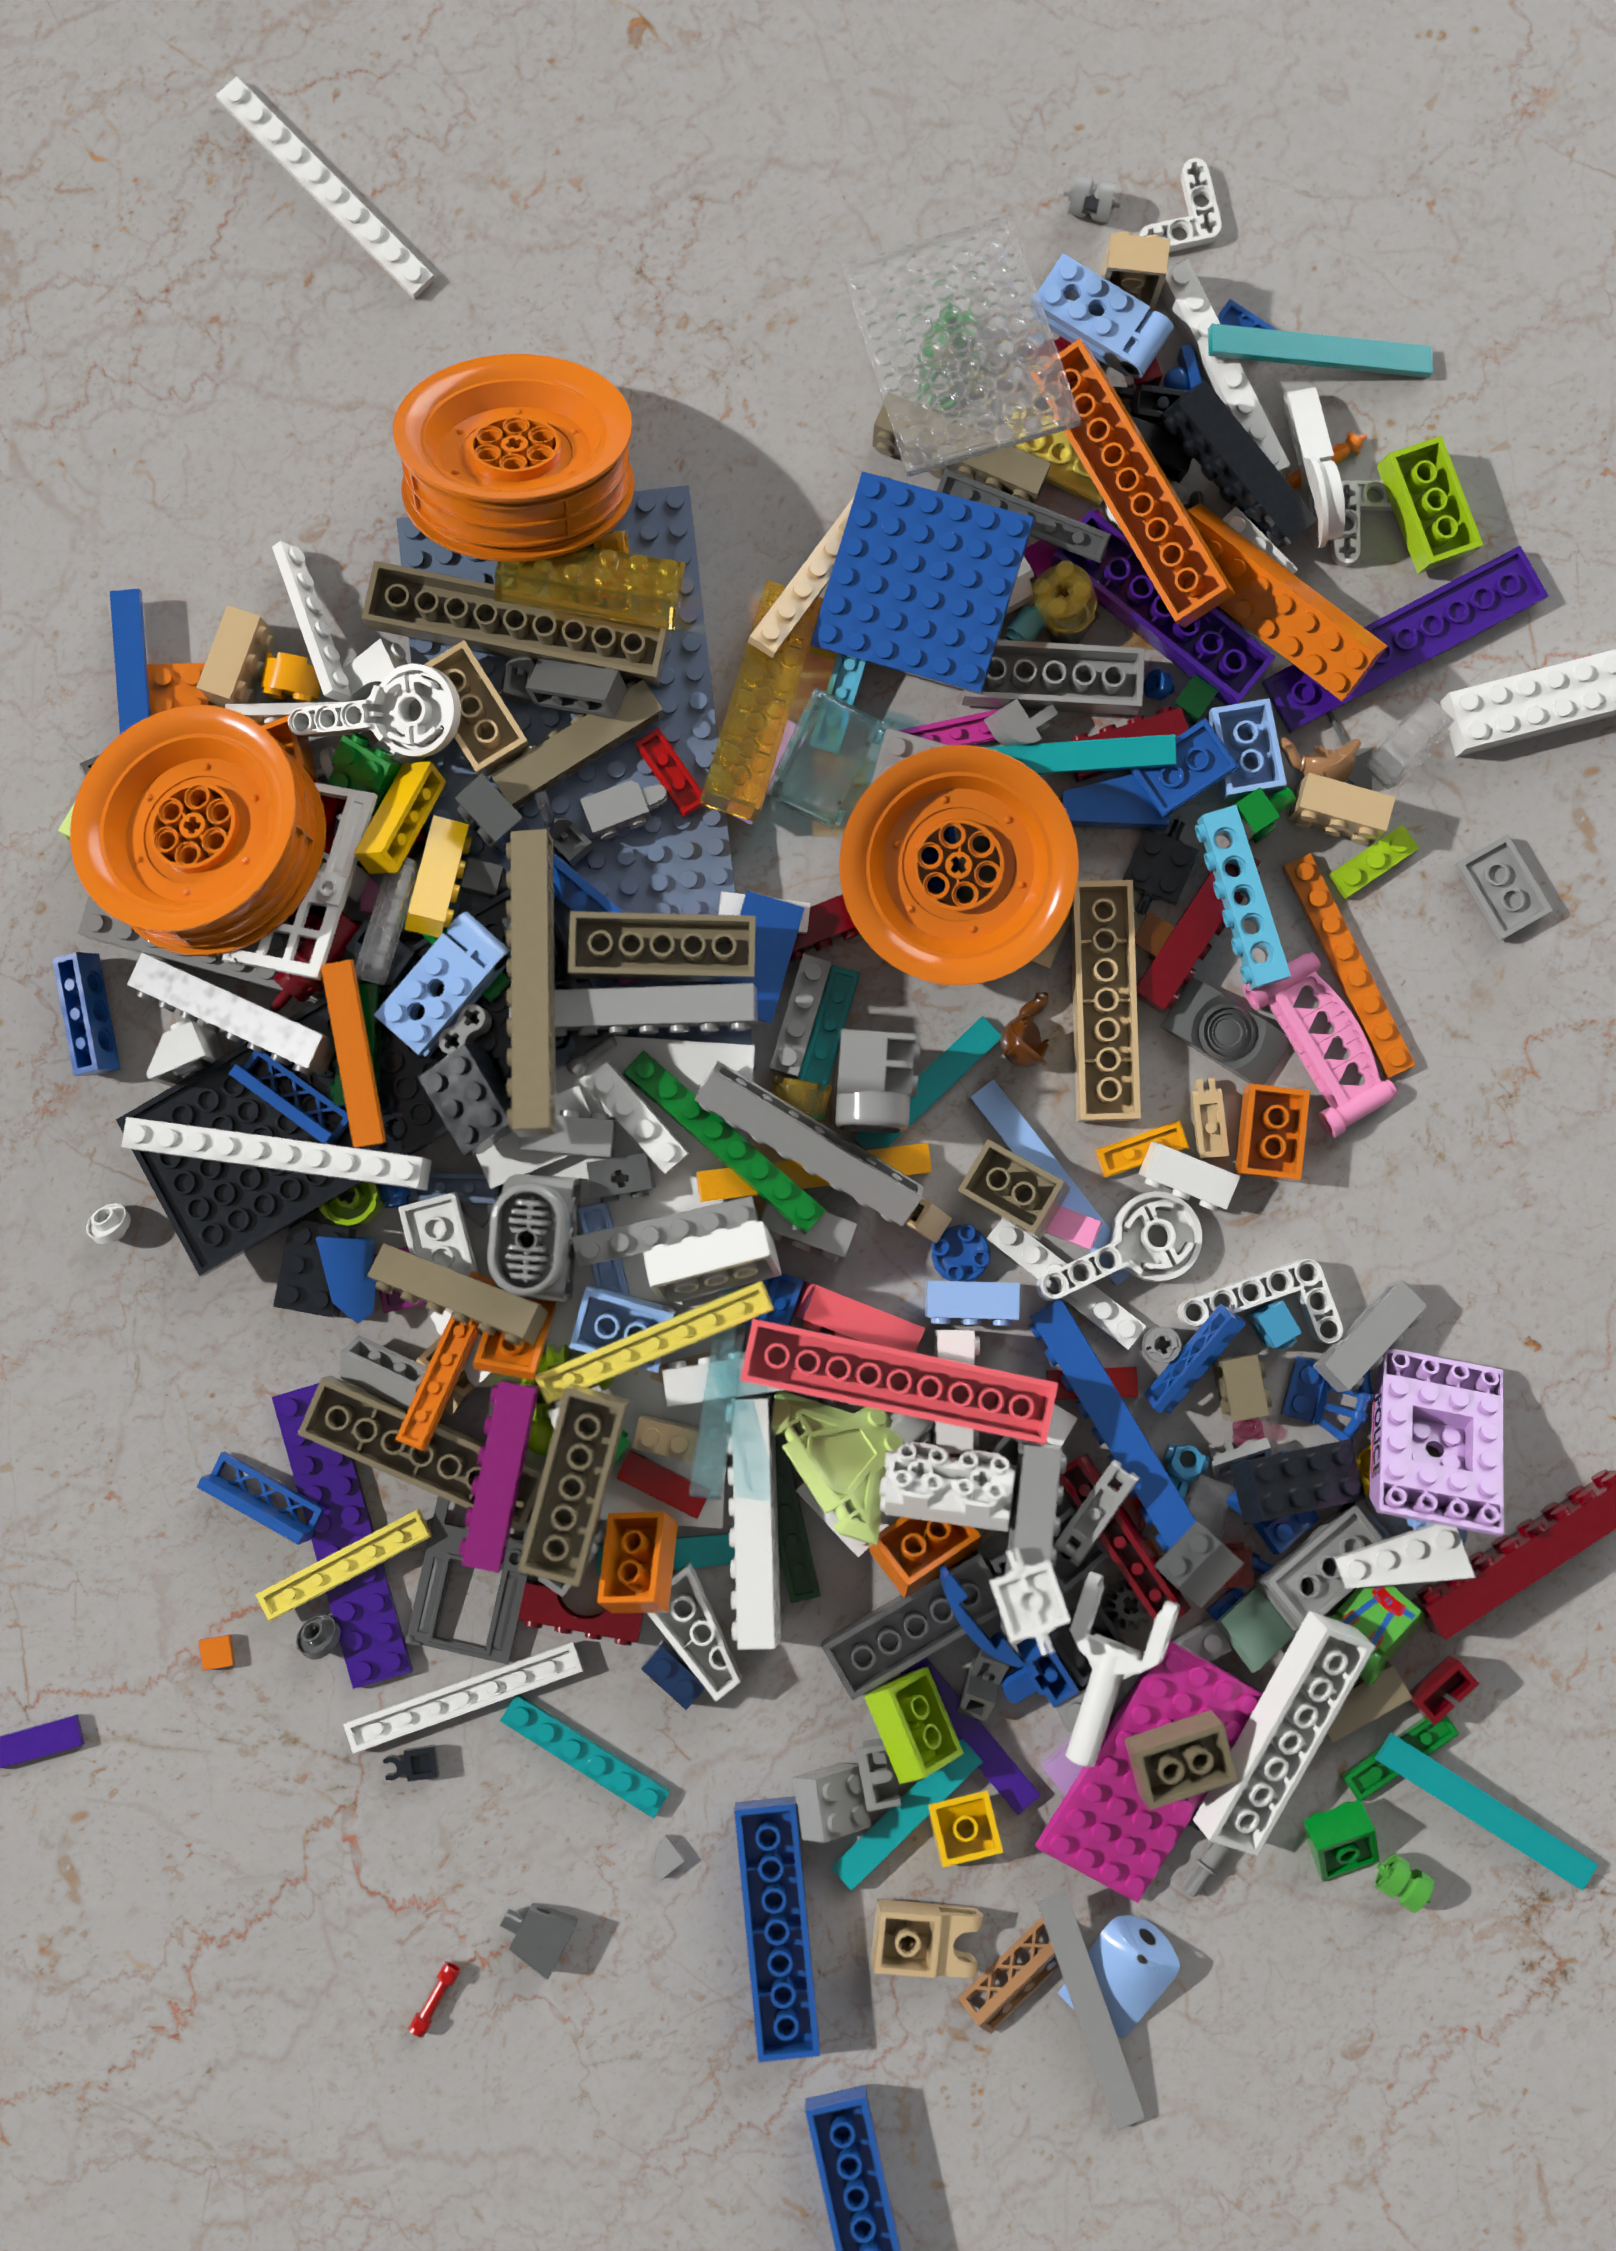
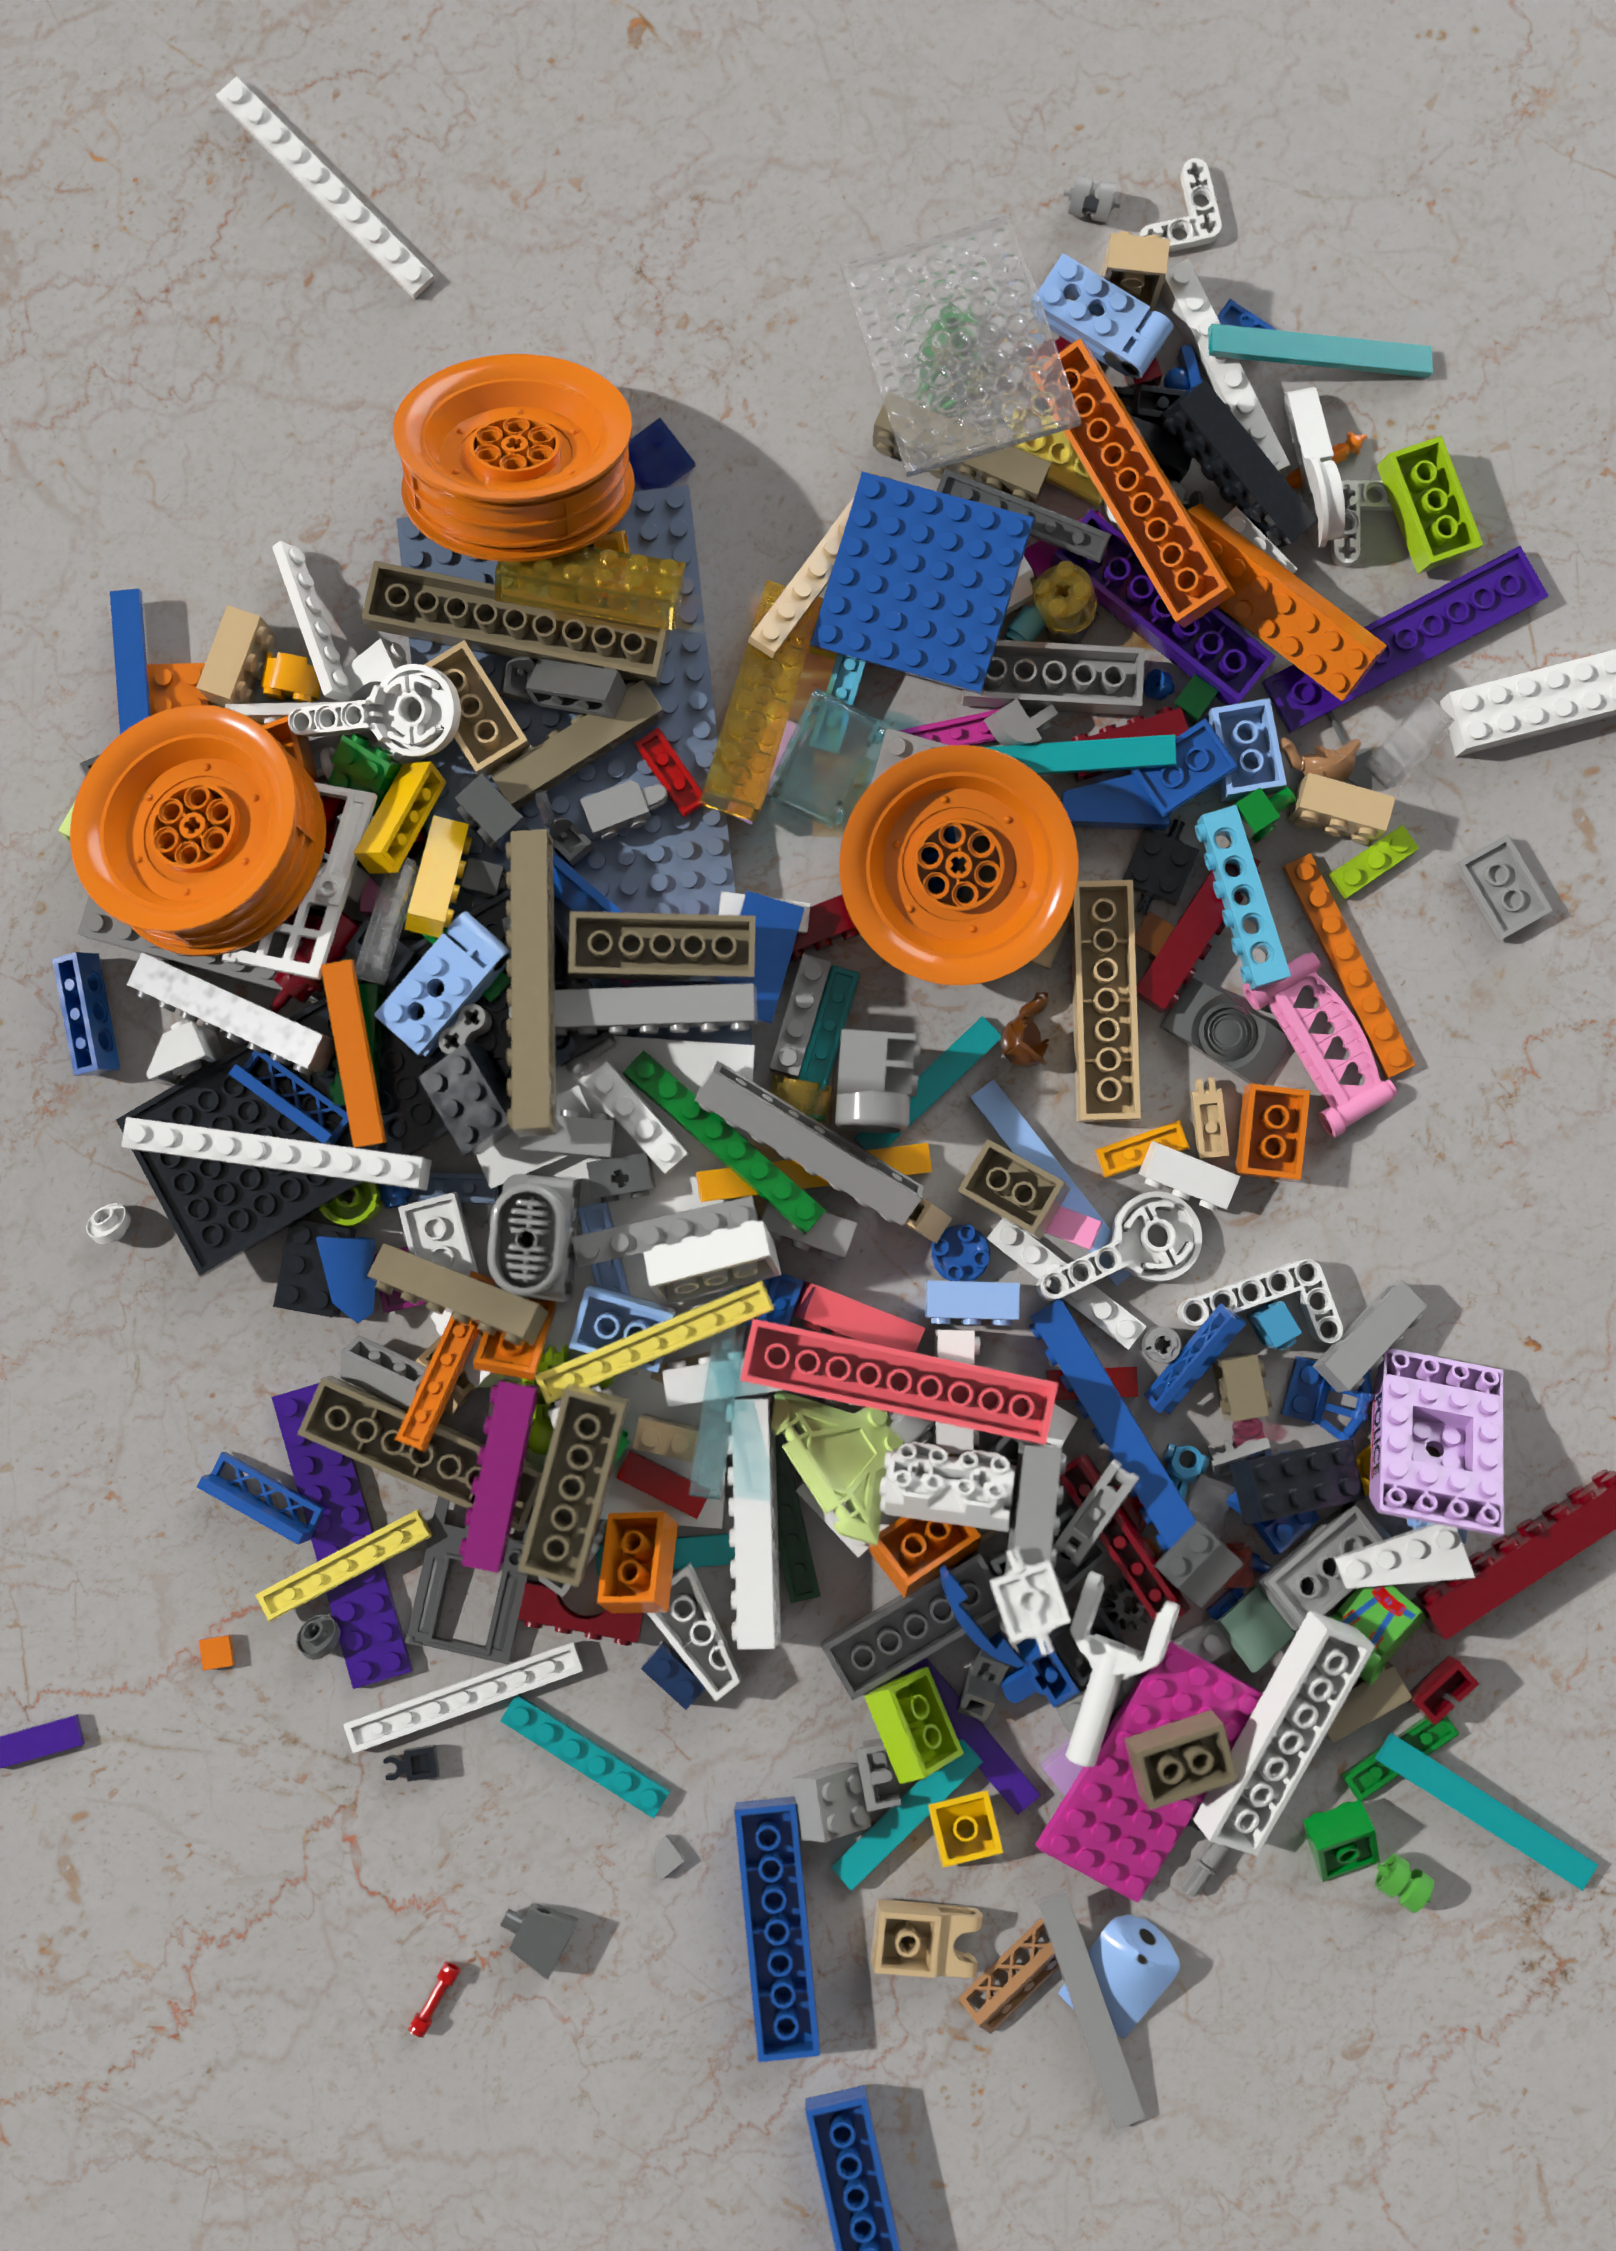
(657, 457): none -> clear blue plate

